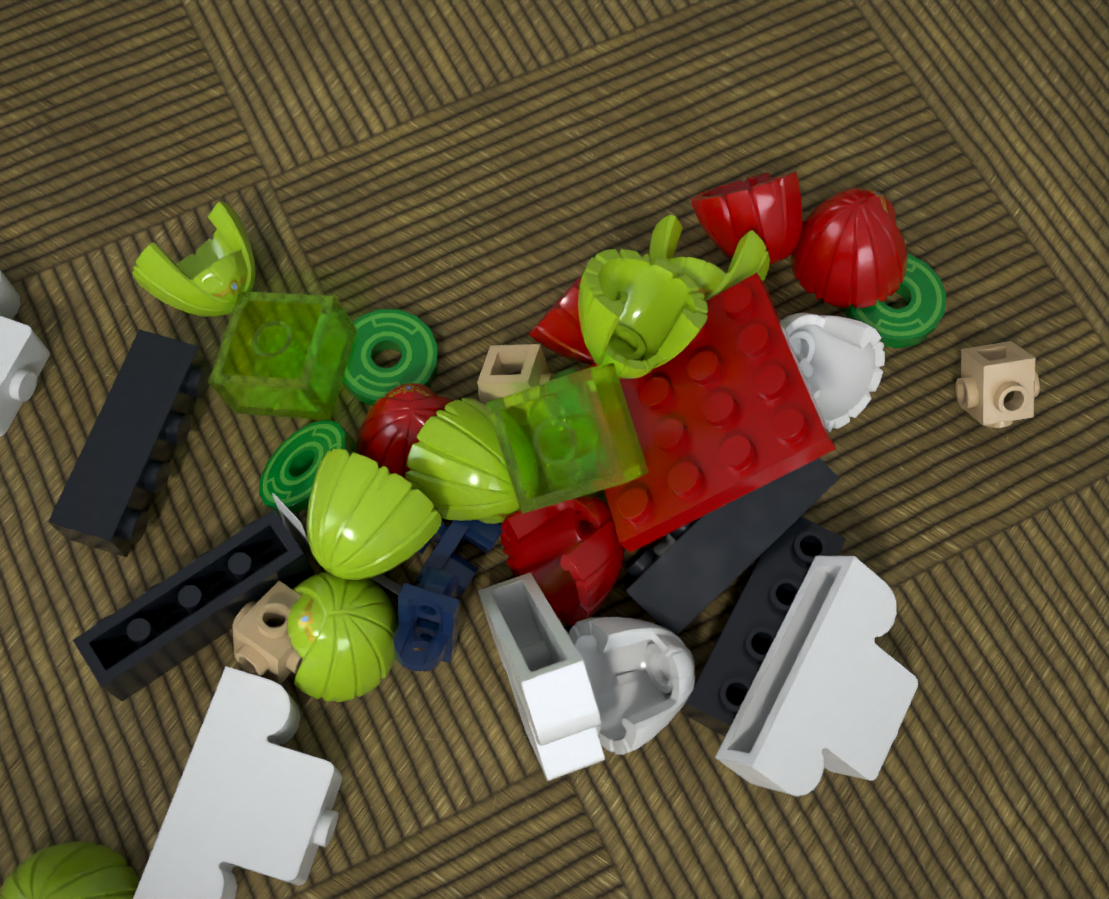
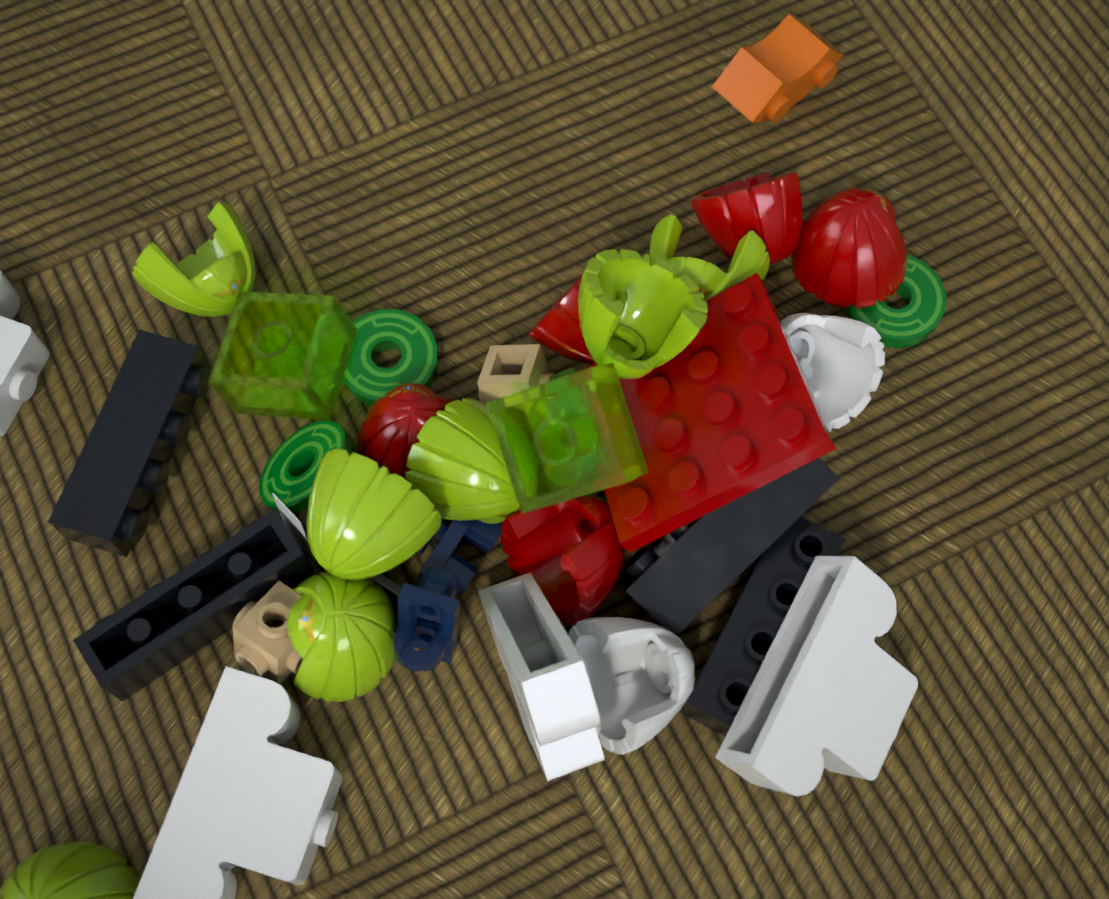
(778, 71): none -> orange brick
(997, 383): tan brick -> none

